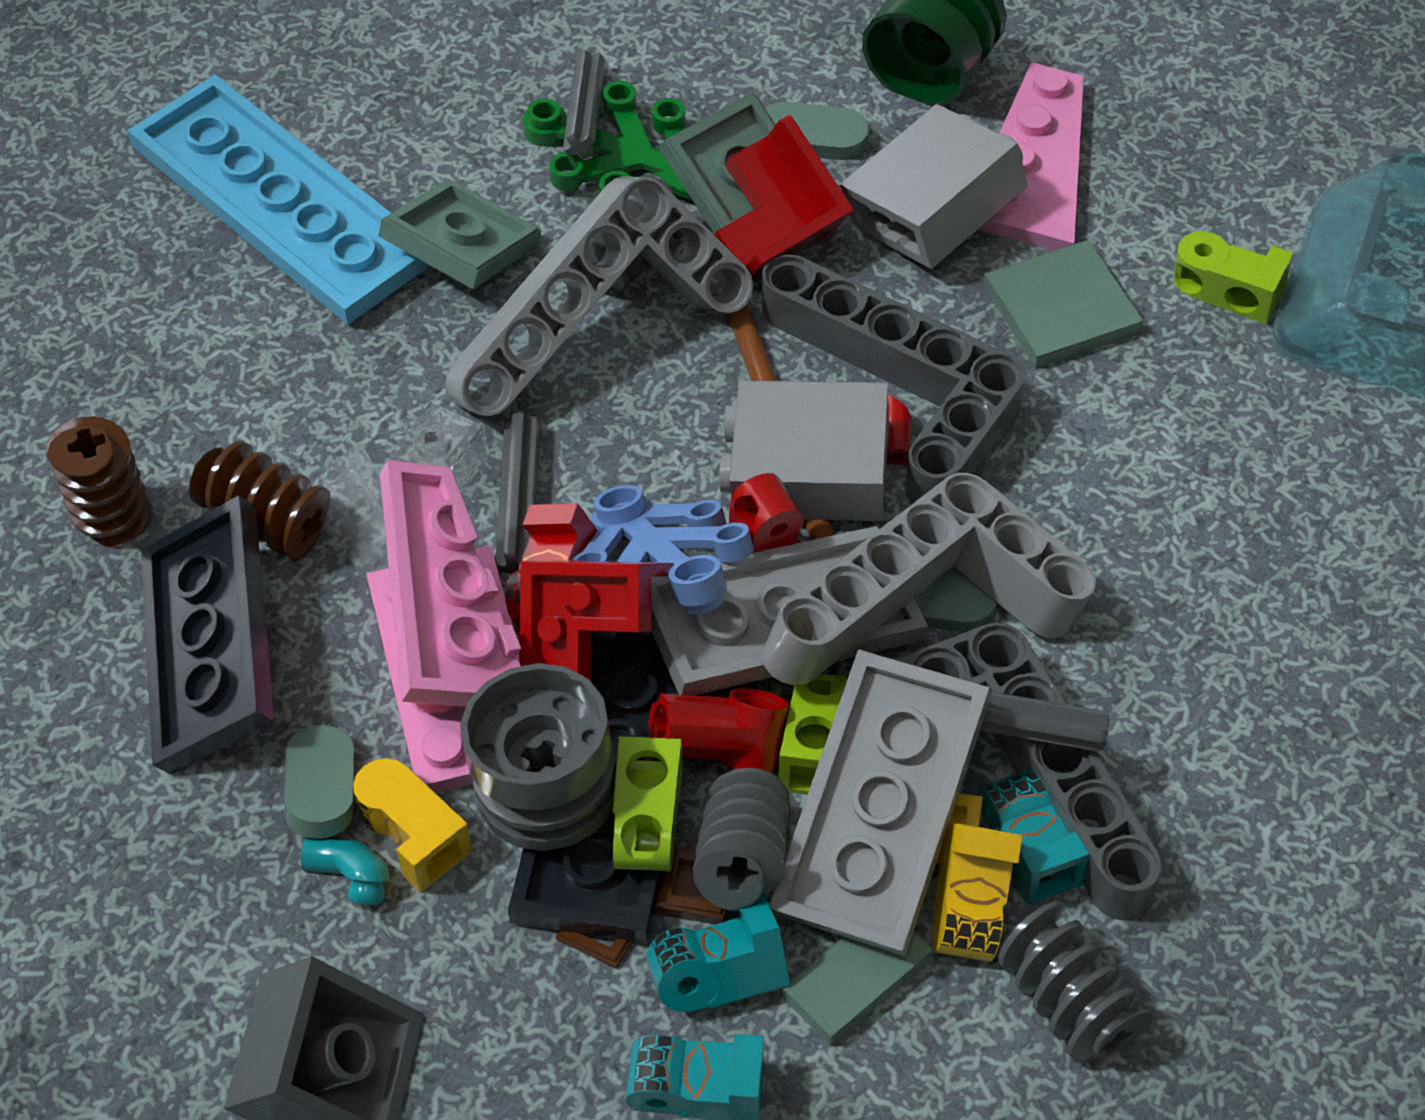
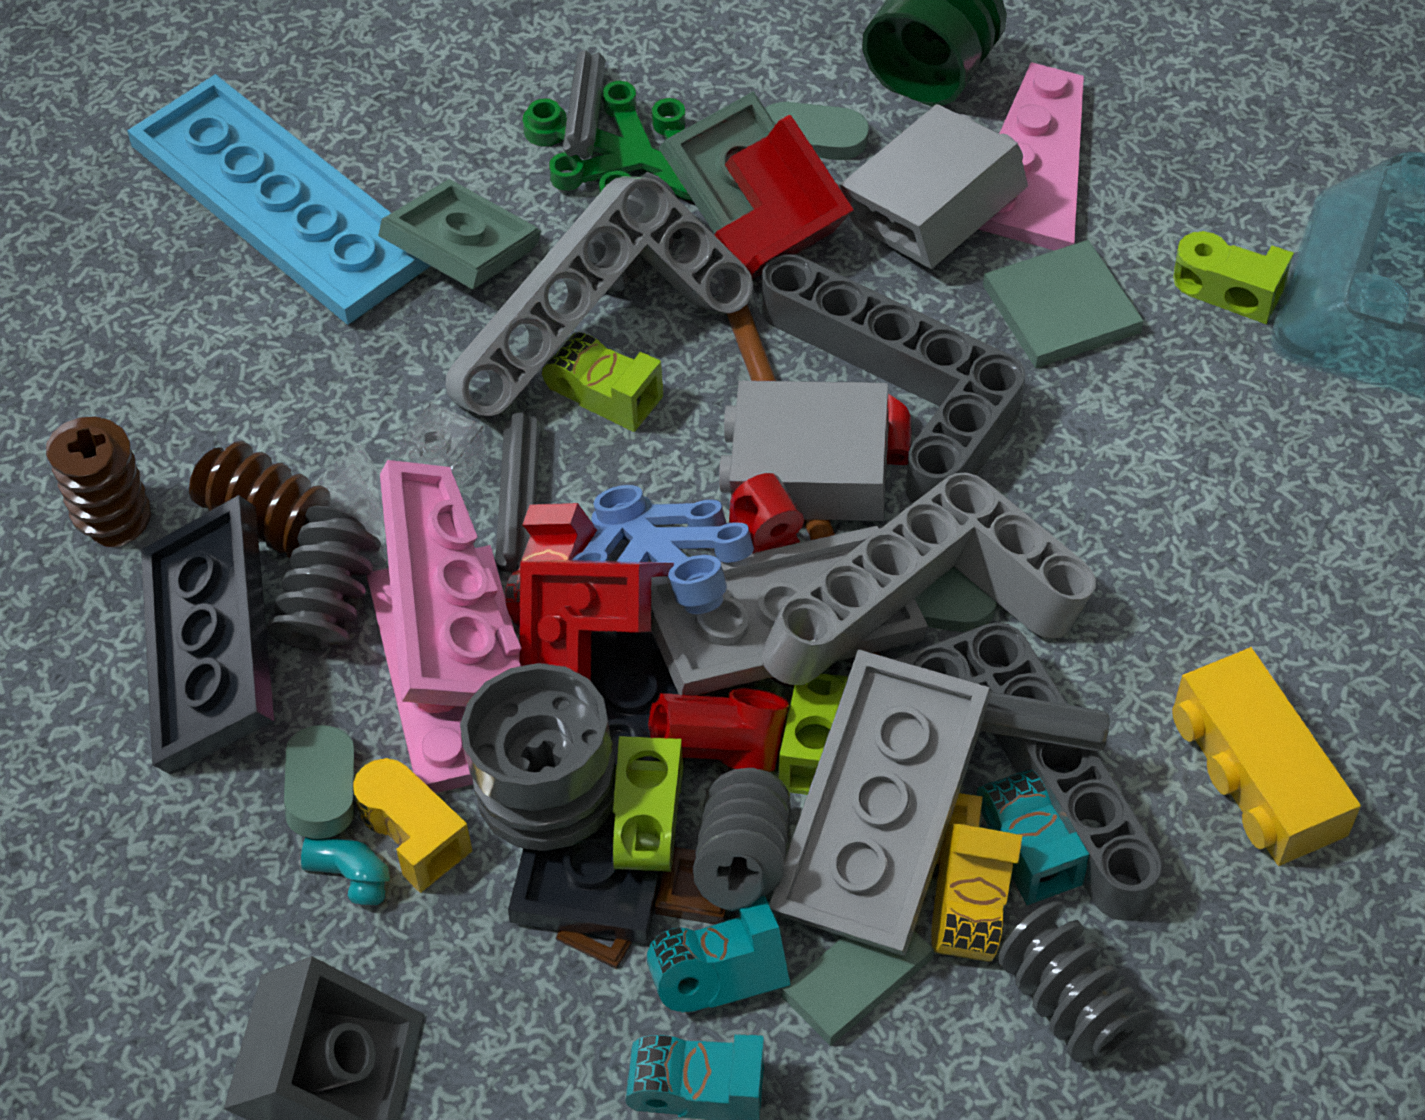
(322, 580): none -> dark grey piece
(605, 380): none -> lime leg
(1264, 757): none -> yellow brick

